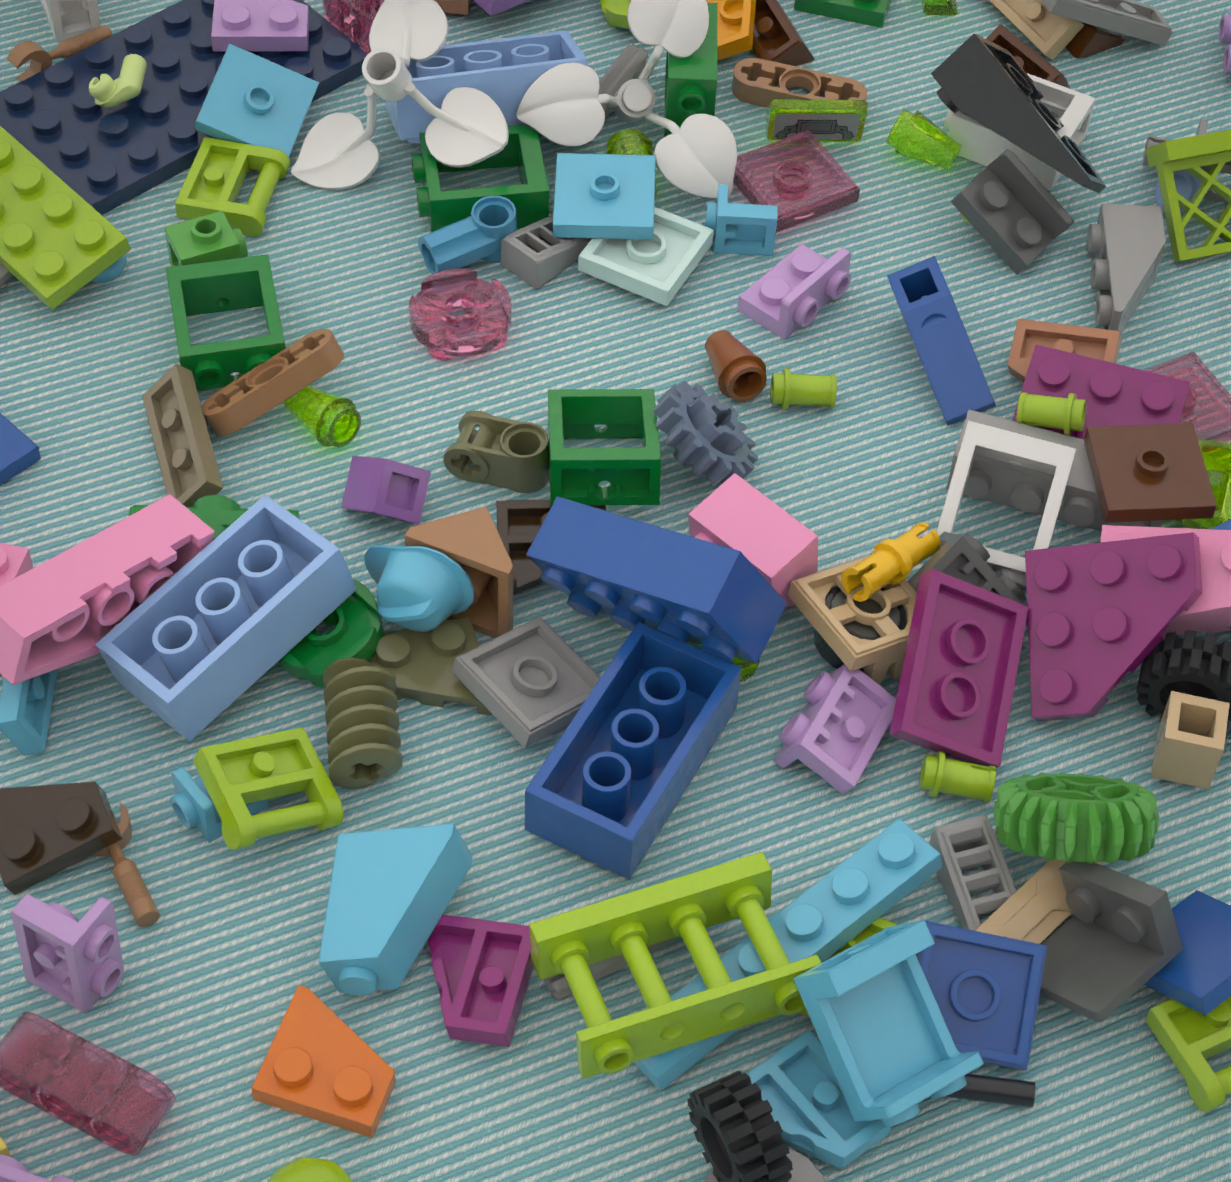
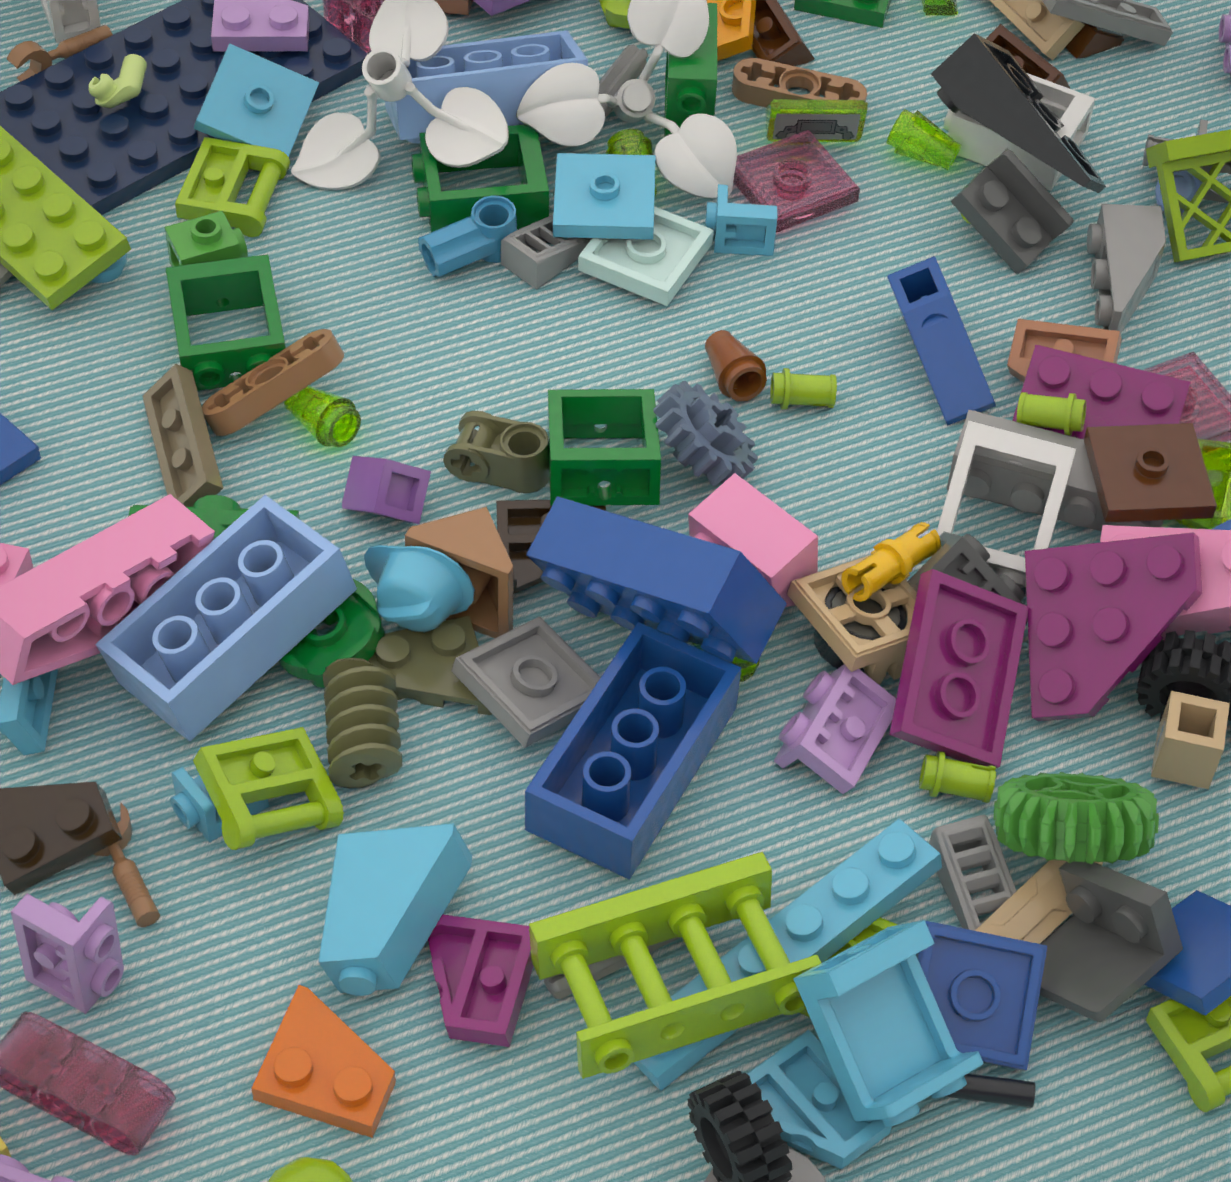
(460, 336): clear pink plate -> none
(796, 290): lavender bracket -> none

